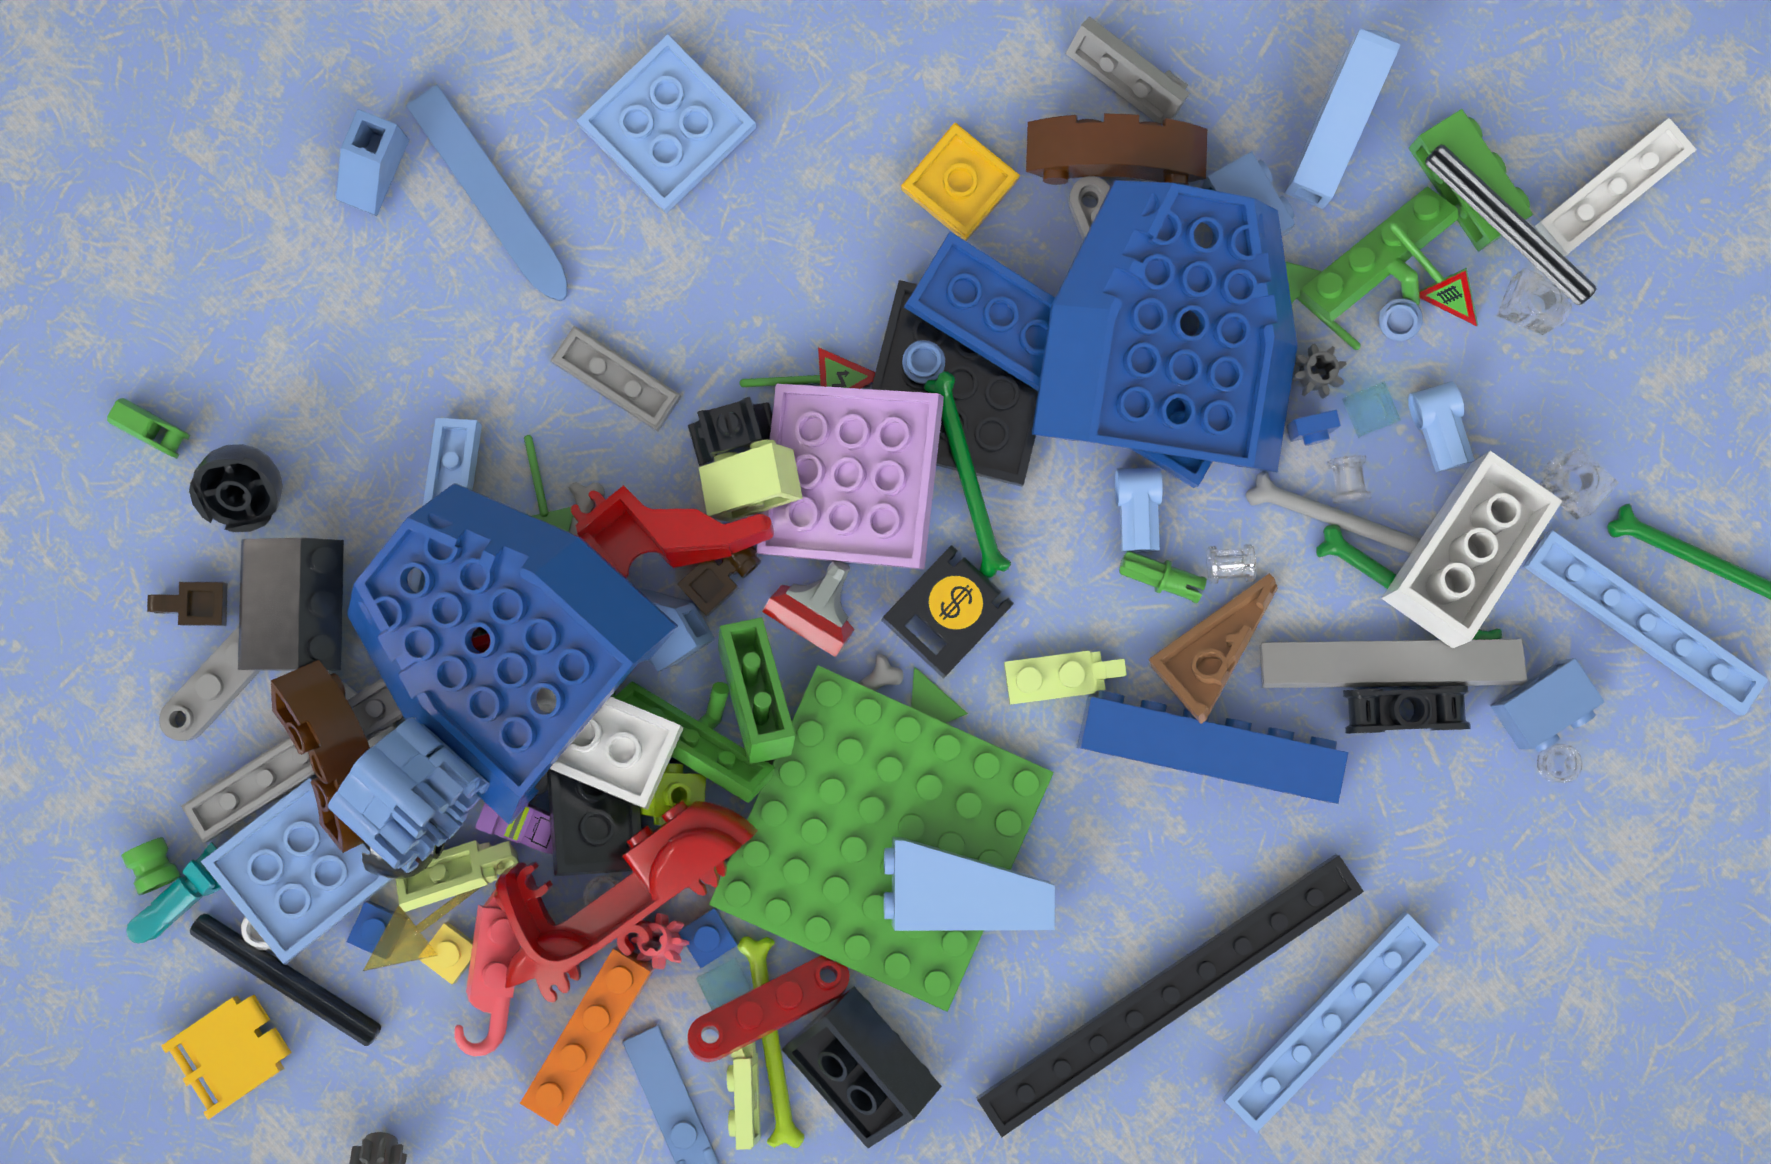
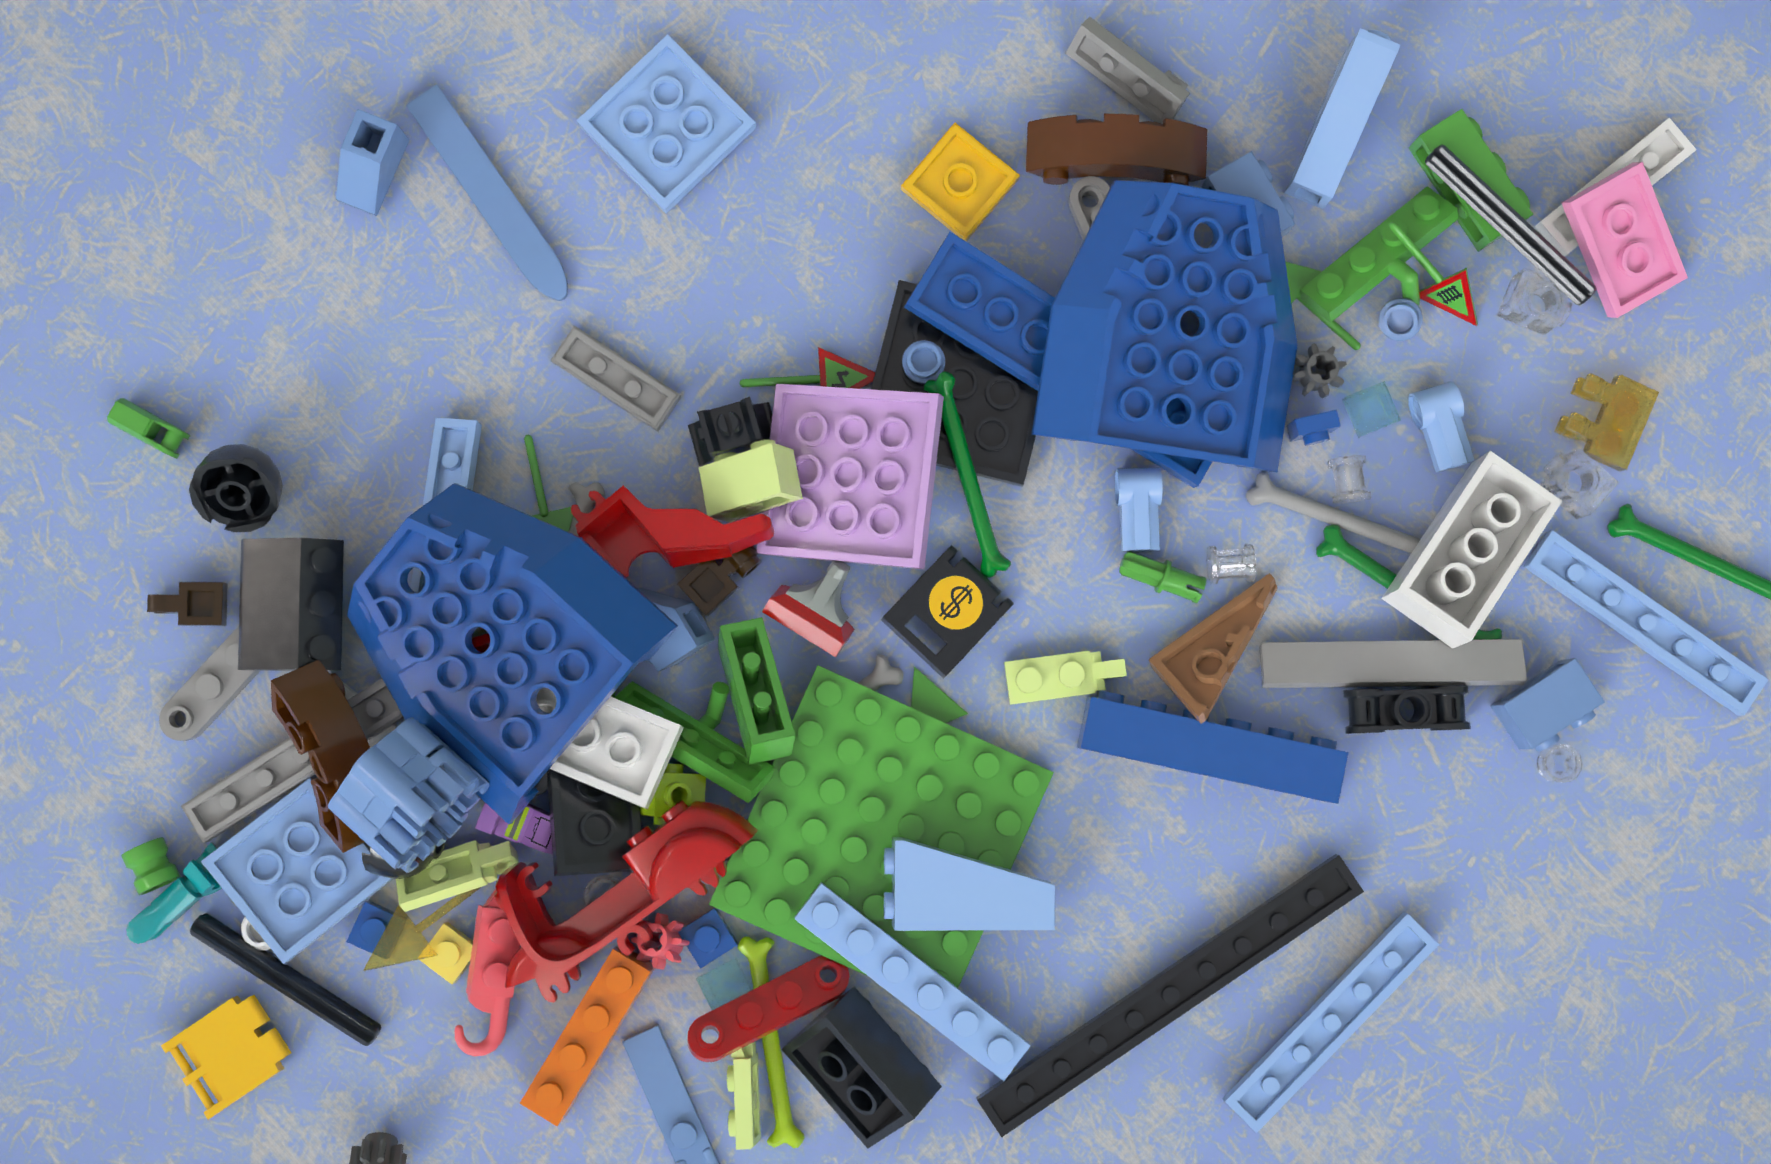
(912, 981): none -> light blue plate
(1618, 423): none -> clear yellow plate
(1624, 239): none -> bright pink plate

